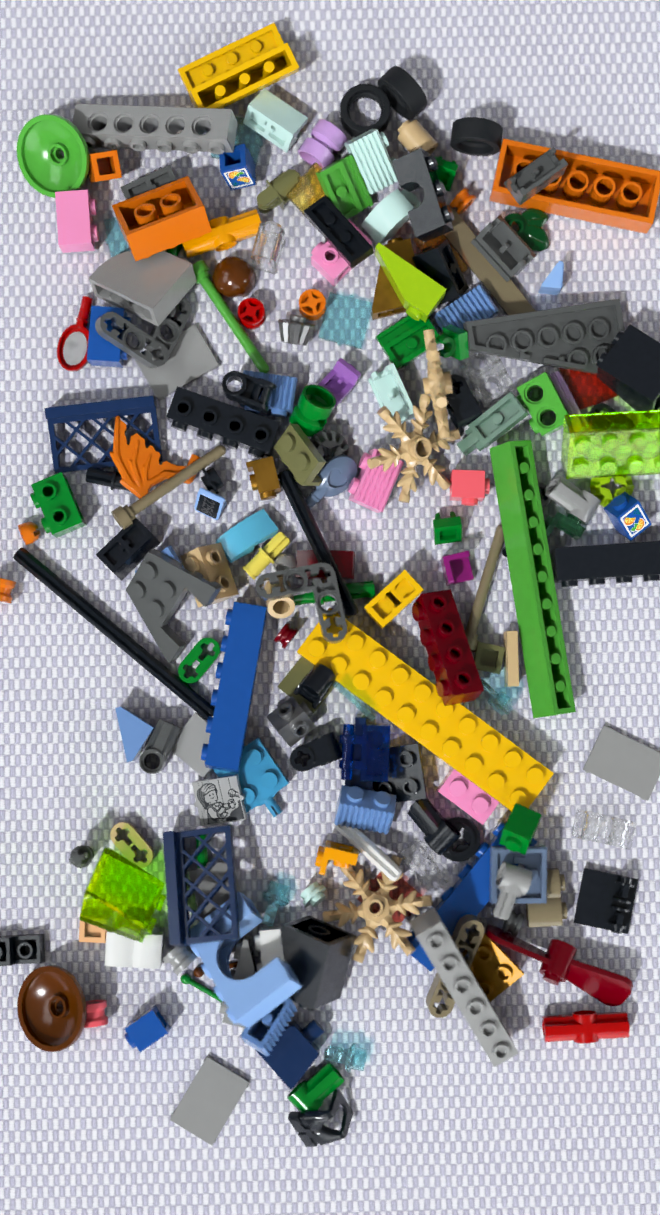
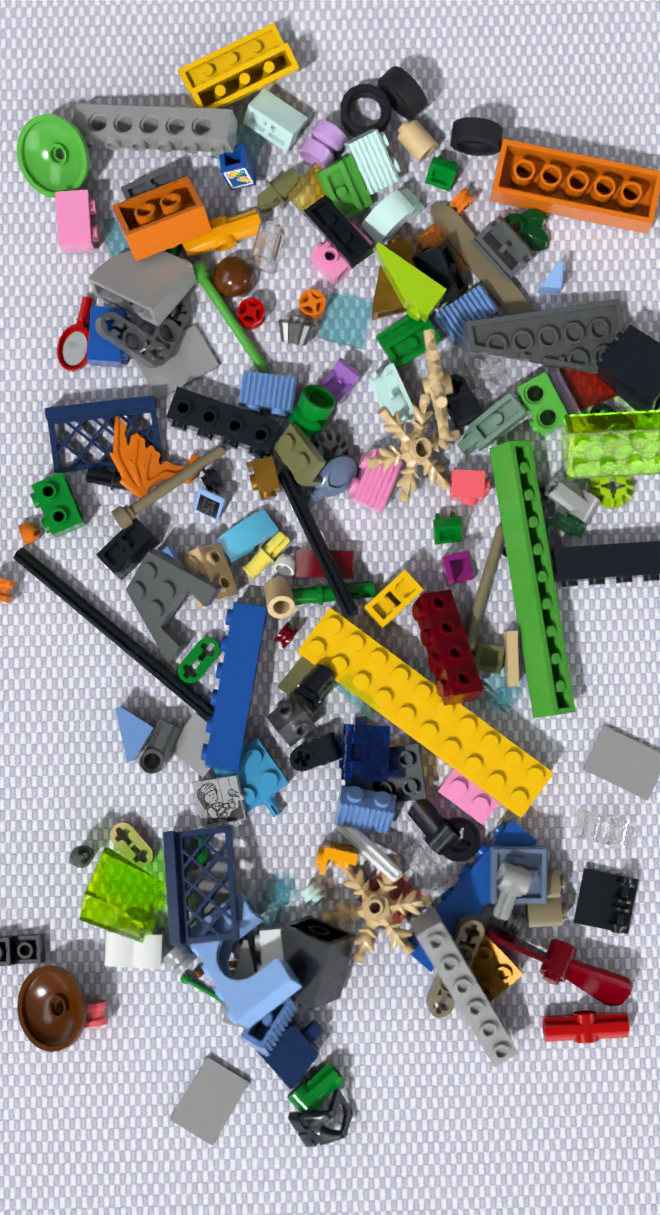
(91, 933): light nougat tile -> none
(104, 166): orange brick -> none
(146, 1029): blue brick -> none
(250, 390): black piece -> none
(319, 591): dark grey beam -> none
(353, 1057): clear light blue piece -> none
(432, 216): black arch -> none
(455, 342): green tile -> none
(520, 829): green brick -> none
(536, 176): dark grey hinge -> none
(627, 516): blue brick -> none

